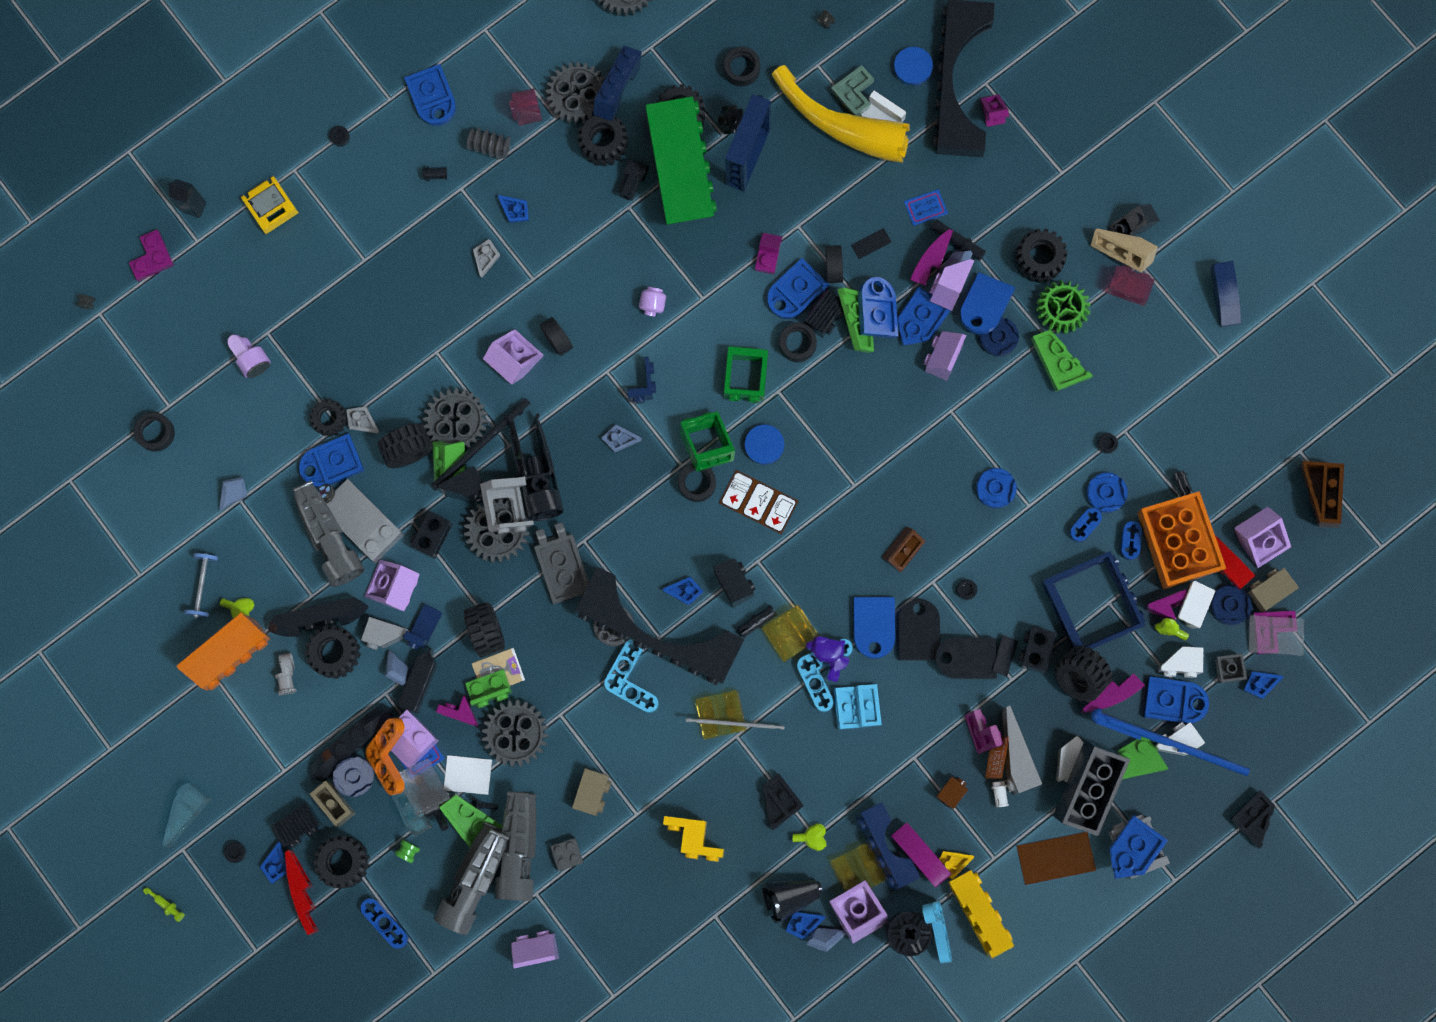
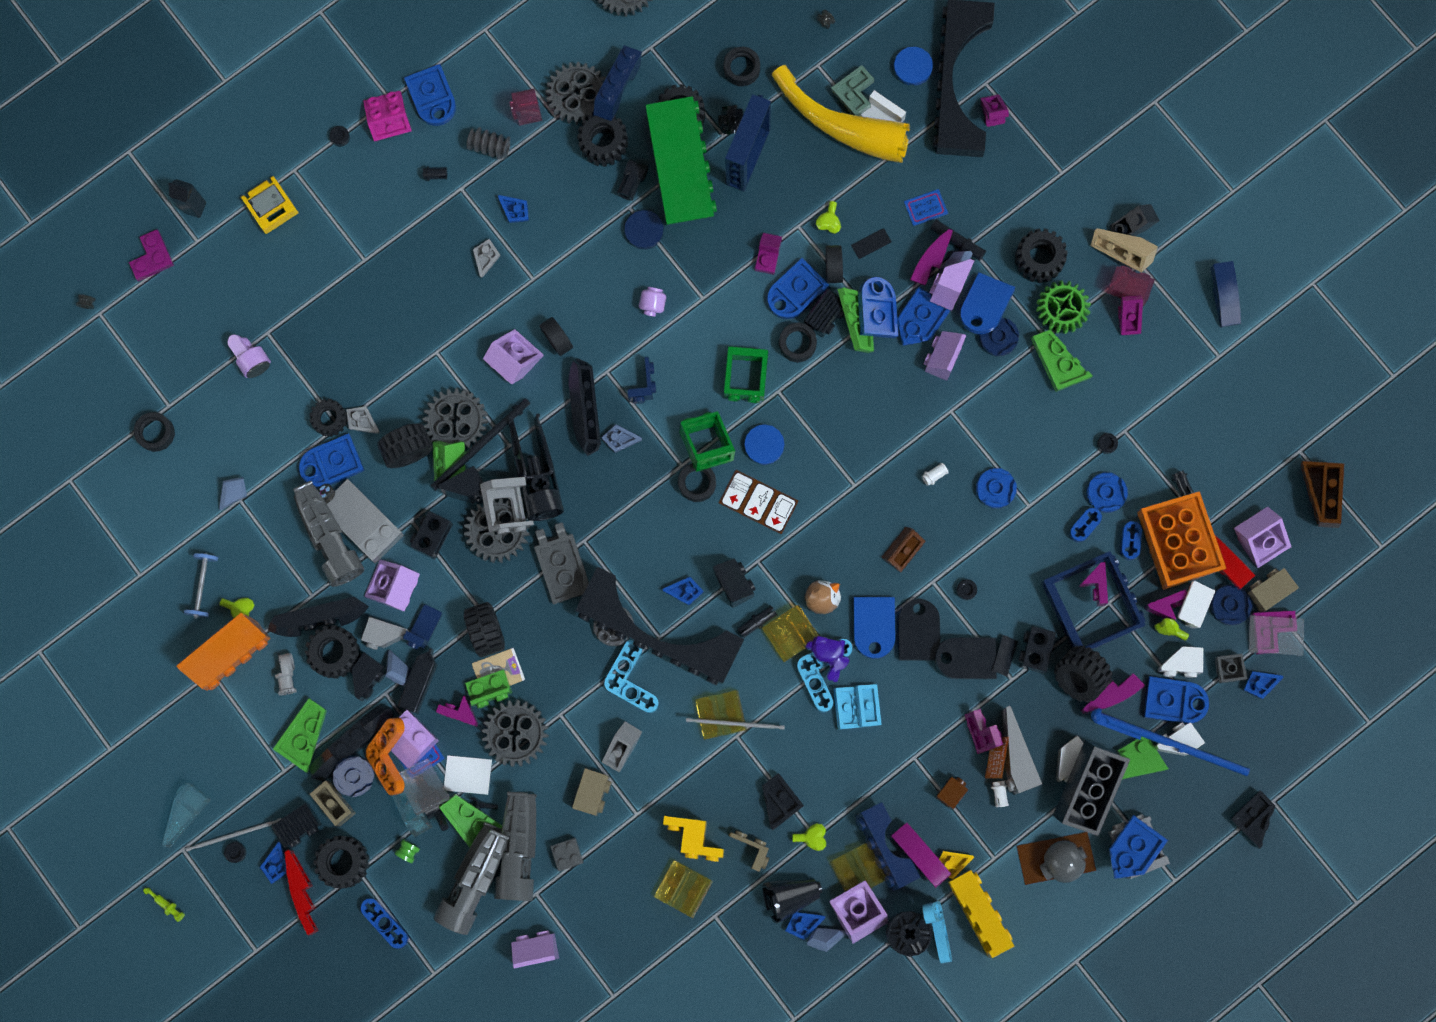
(232, 835): none -> light grey piece
(302, 735): none -> bright green wing
(365, 676): none -> black slope
(386, 115): none -> dark pink bracket
(584, 406): none -> black brick
(621, 746): none -> light grey slope
(644, 229): none -> dark blue tile
(683, 889): none -> clear yellow slope
(761, 859): none -> dark tan bracket
(823, 597): none -> medium nougat piece
(829, 220): none -> lime rock
(934, 474): none -> white pin
(1064, 862): none -> dark grey brick
(1098, 579): none -> magenta slope
(1130, 315): none -> magenta slope

